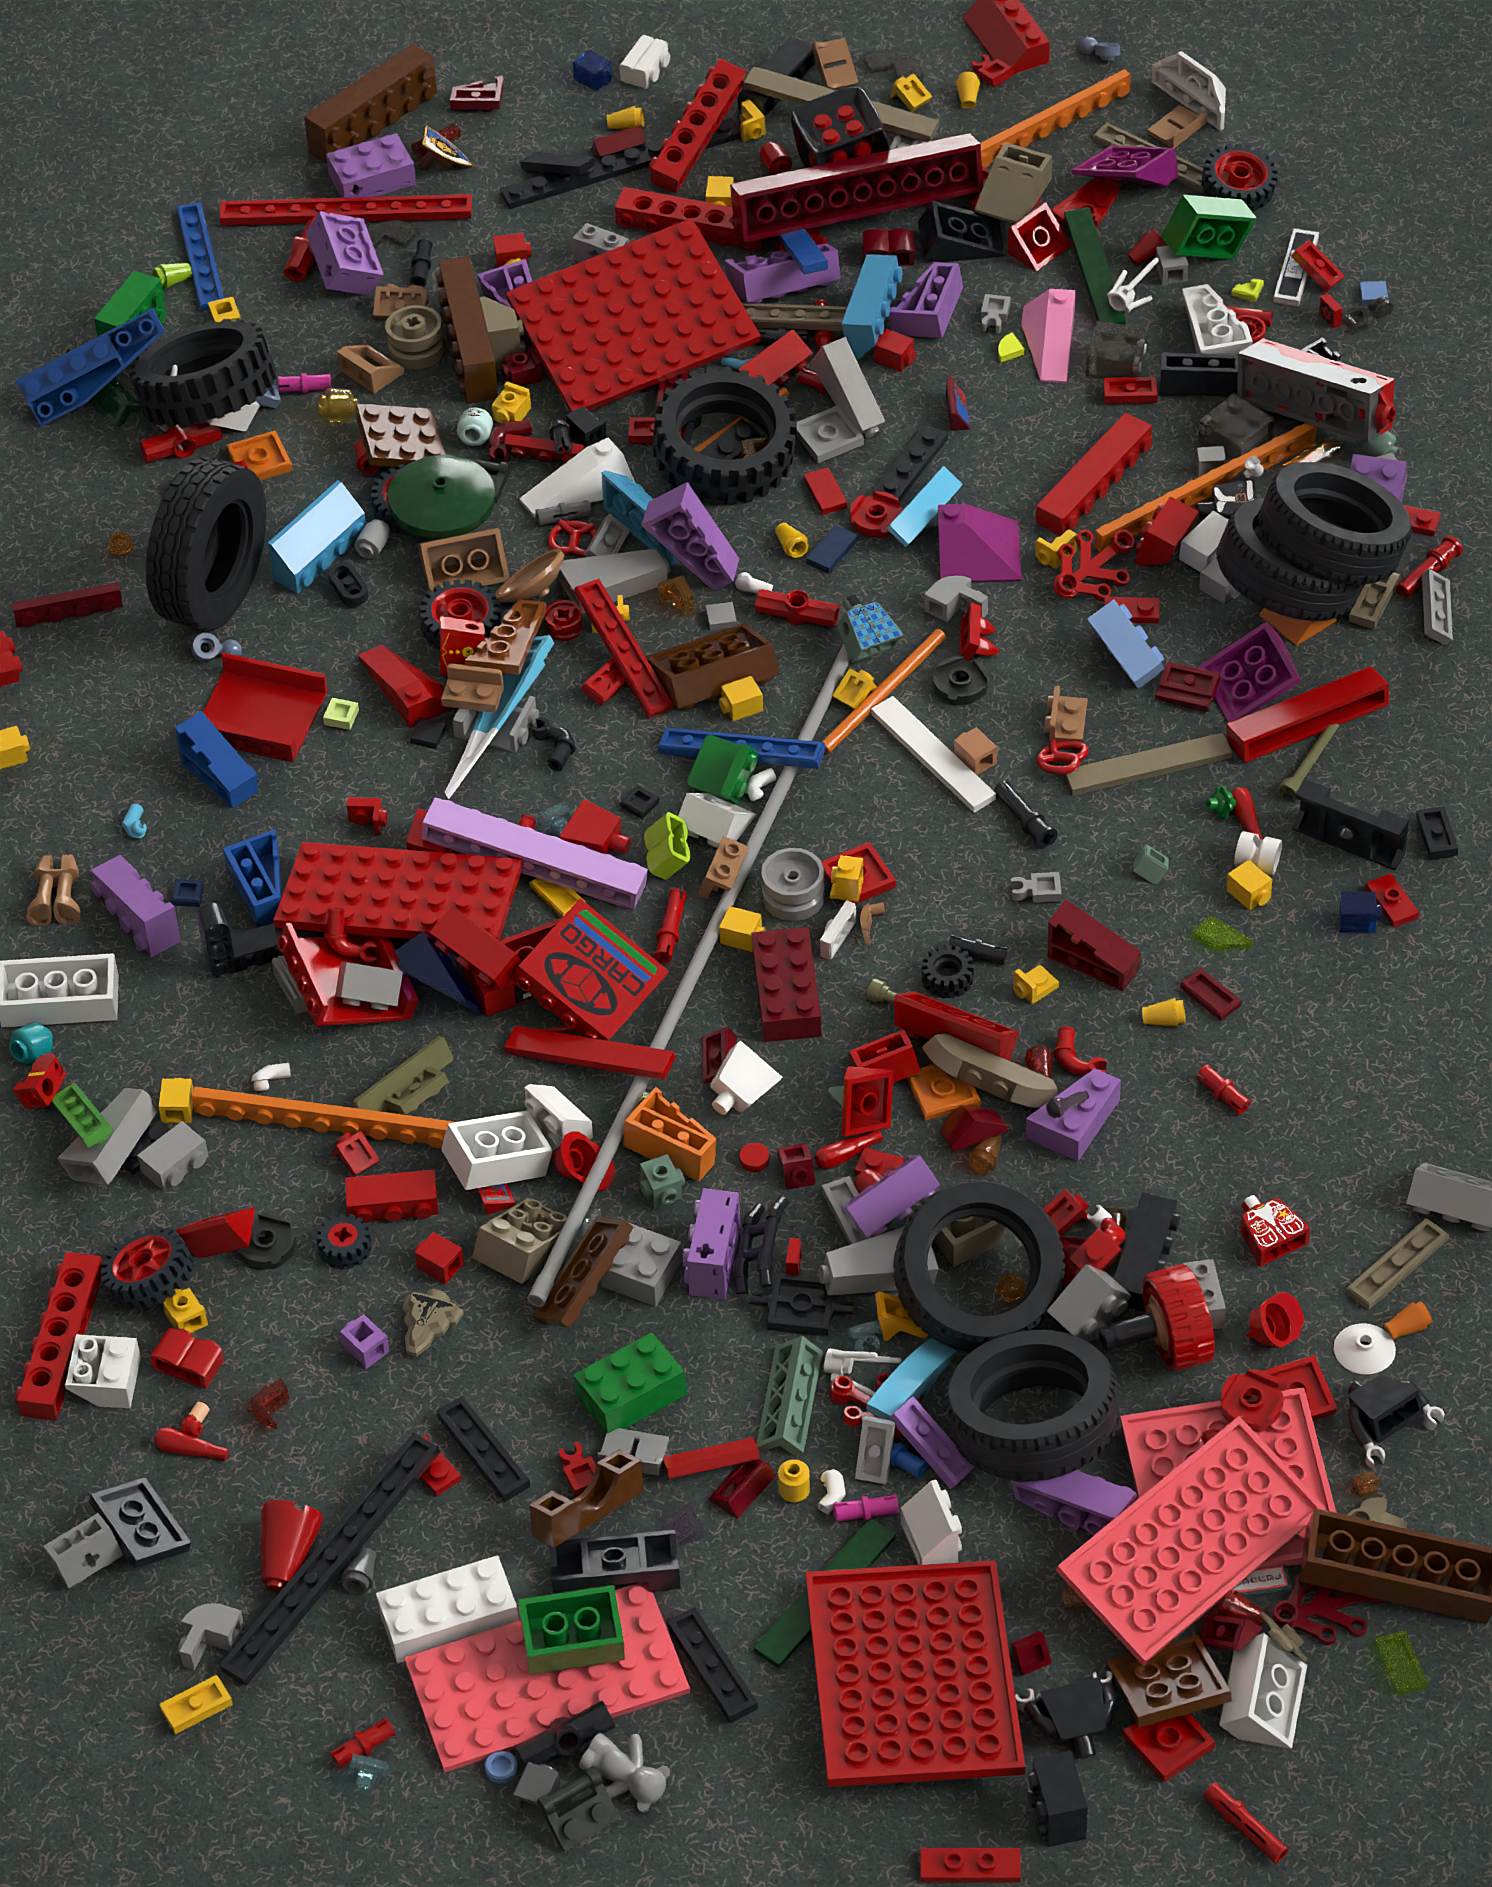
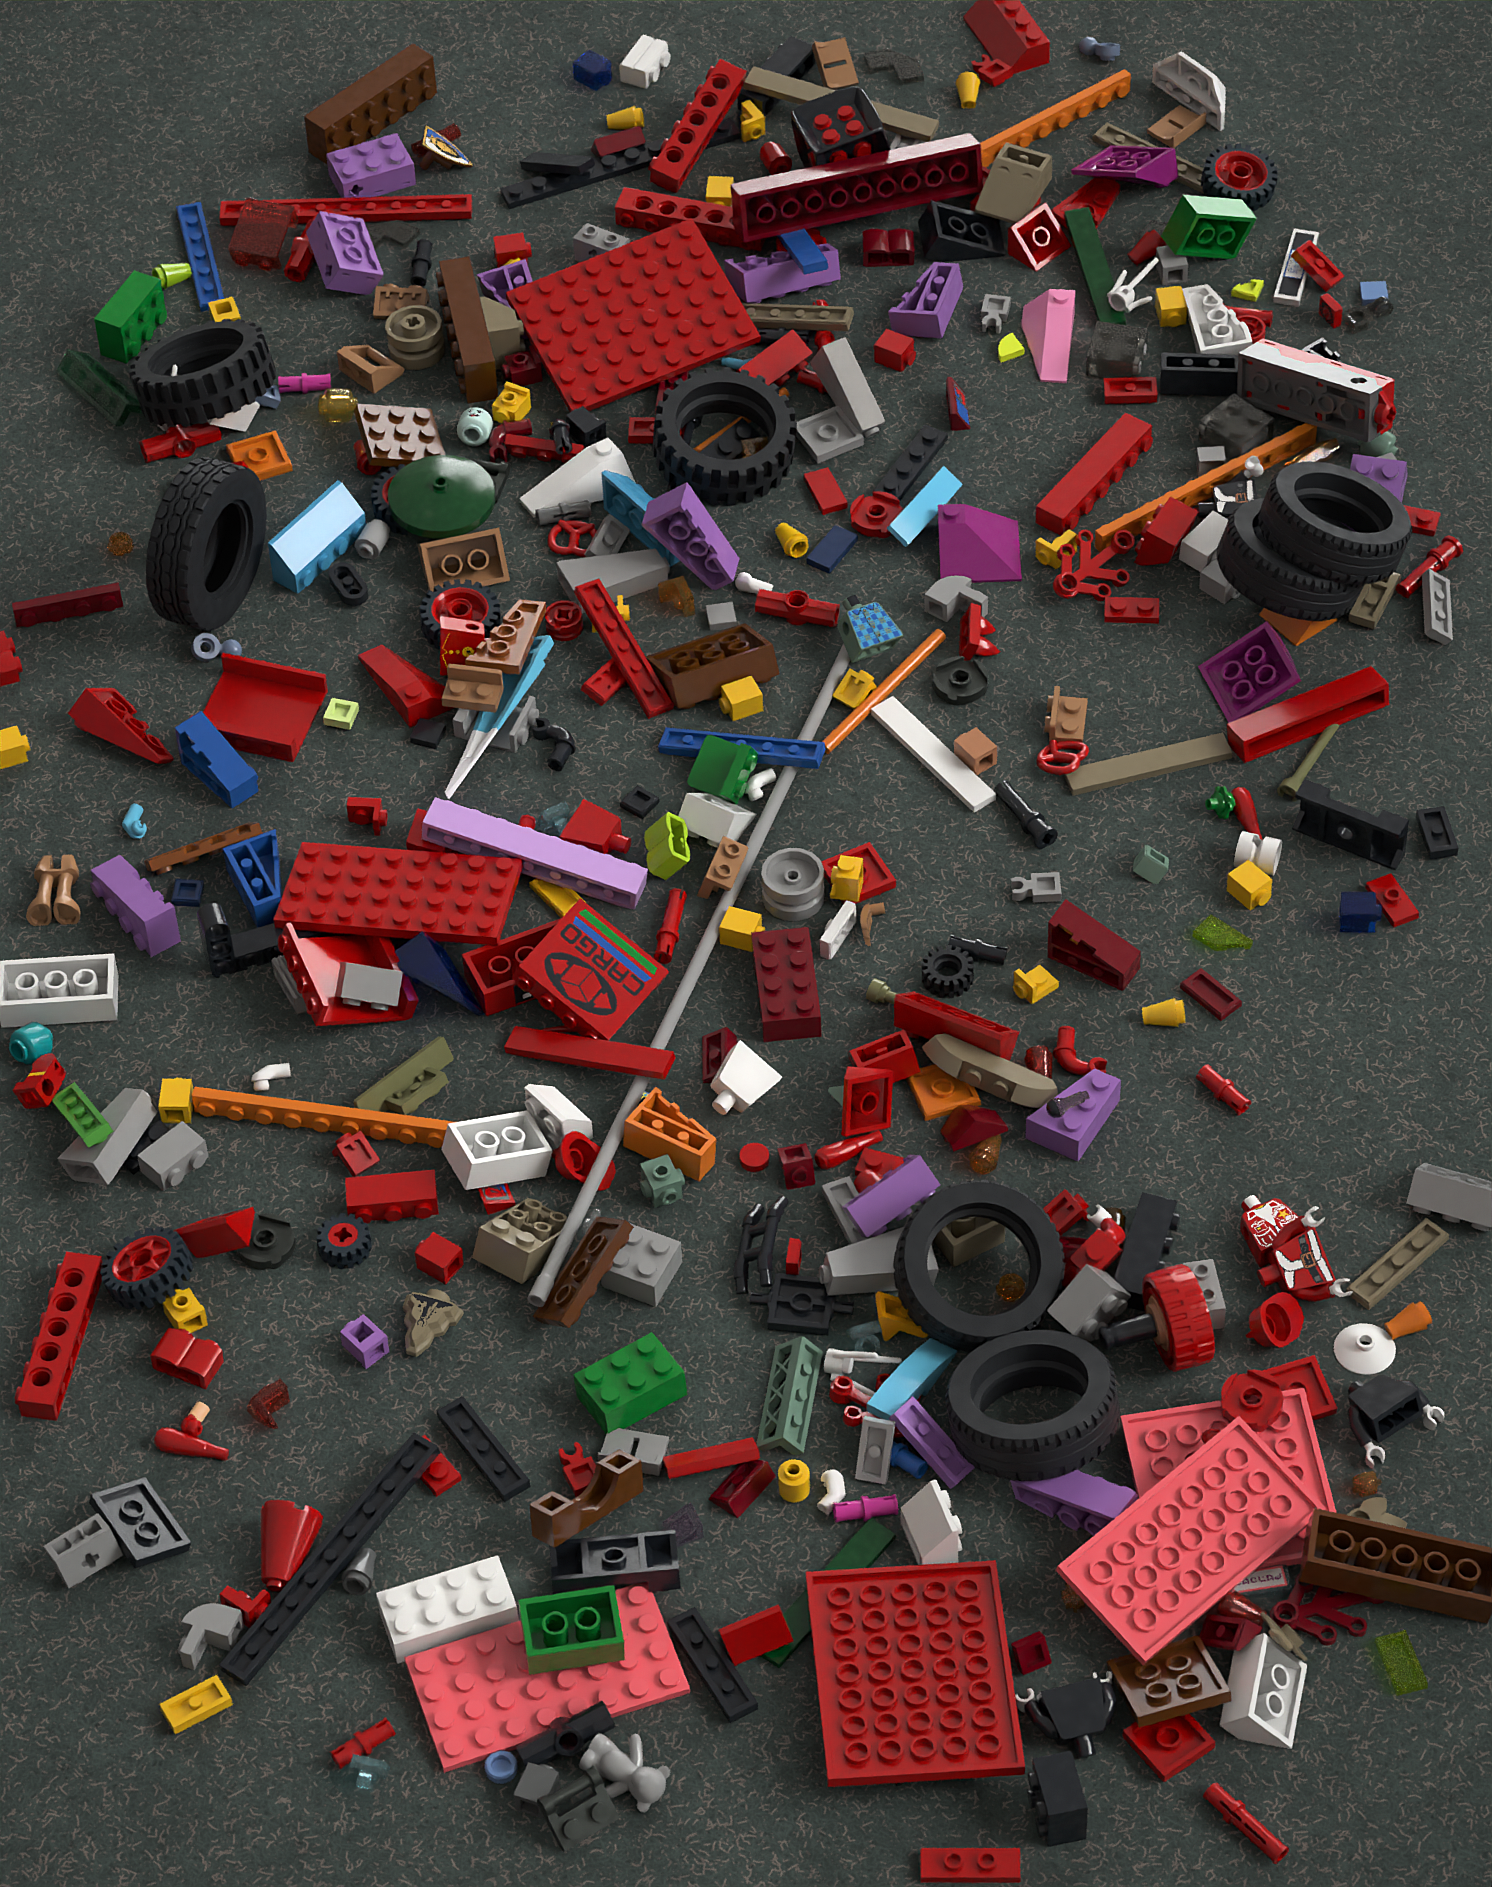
(88, 368): blue wedge -> none
(104, 1370): white slope -> none
(110, 717): none -> red wedge
(212, 845): none -> dark orange wing
(250, 1608): none -> red bracket
(261, 233): none -> clear red panel
(337, 938): red piece -> none
(475, 949): red brick -> none
(477, 96): dark red wing -> none
(532, 578): medium nougat dish -> none
(712, 1243): medium lavender piece -> none
(756, 1635): none -> red slope
(871, 302): dark azure slope -> none
(911, 92): yellow bracket -> none
(1127, 643): light blue wedge -> none
(1171, 306): none -> yellow brick
(1188, 686): dark red plate -> none
(1301, 1262): none -> red torso

